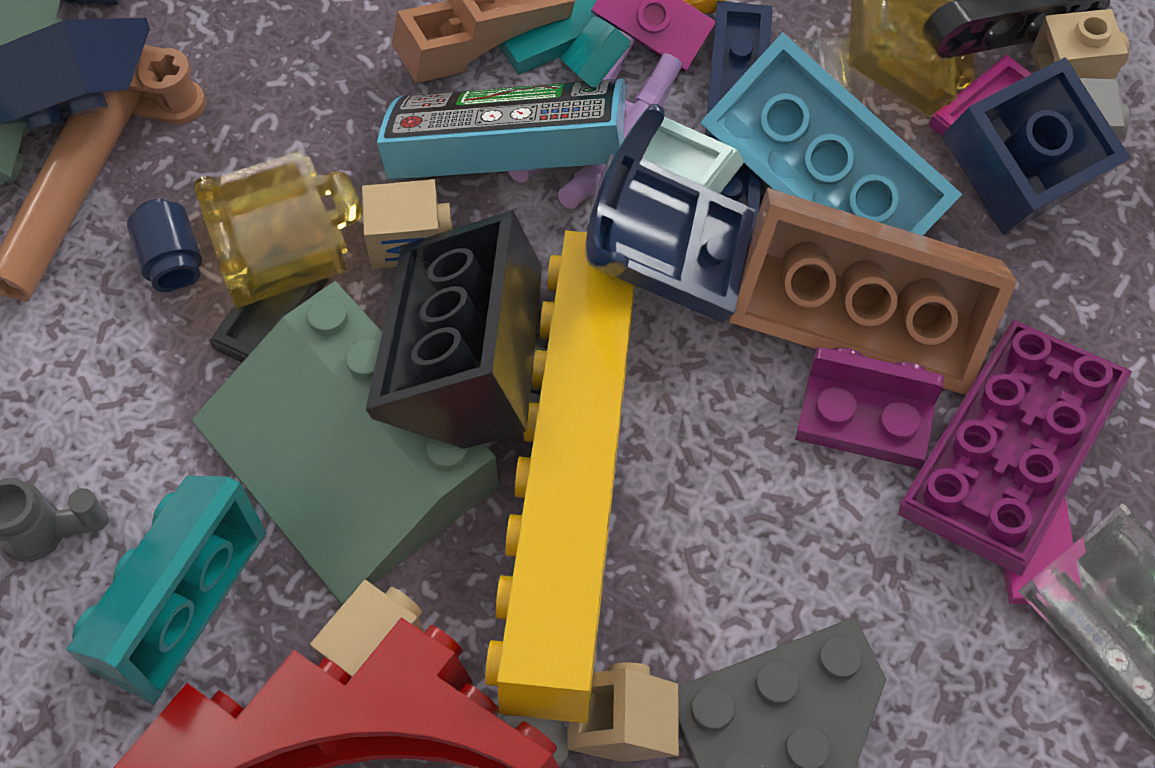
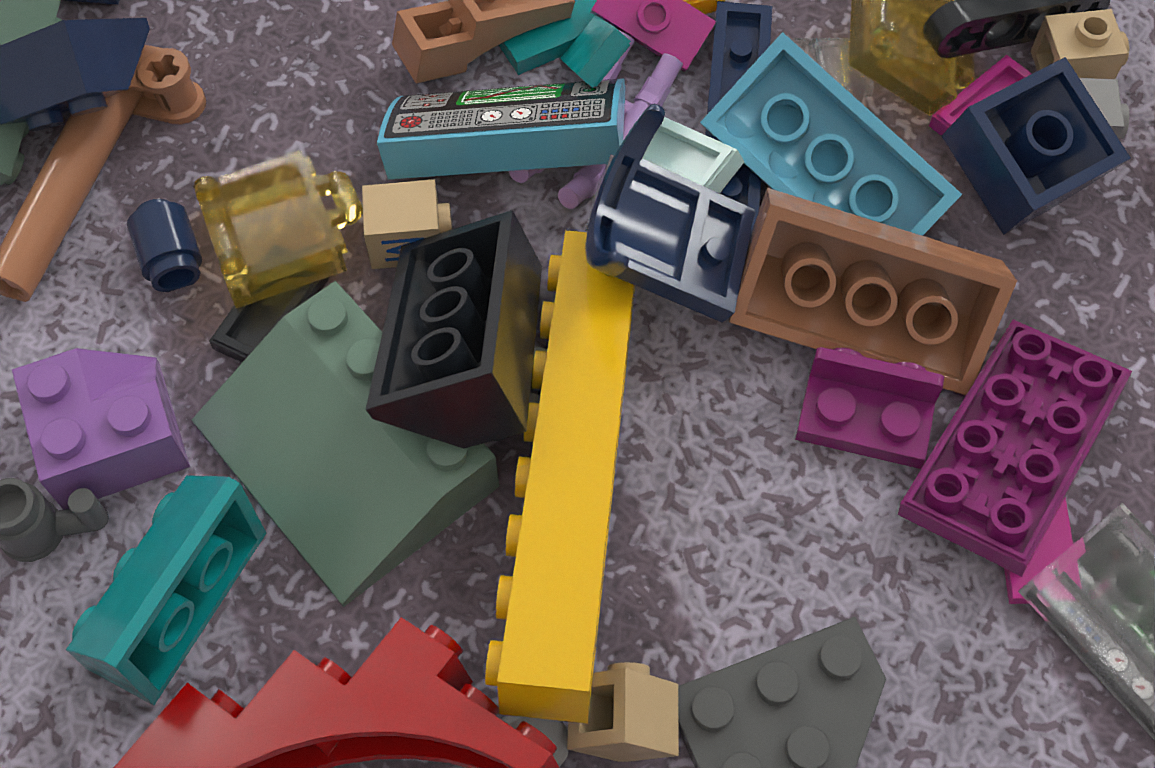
(98, 422): none -> medium lavender slope
(363, 624): tan brick -> none

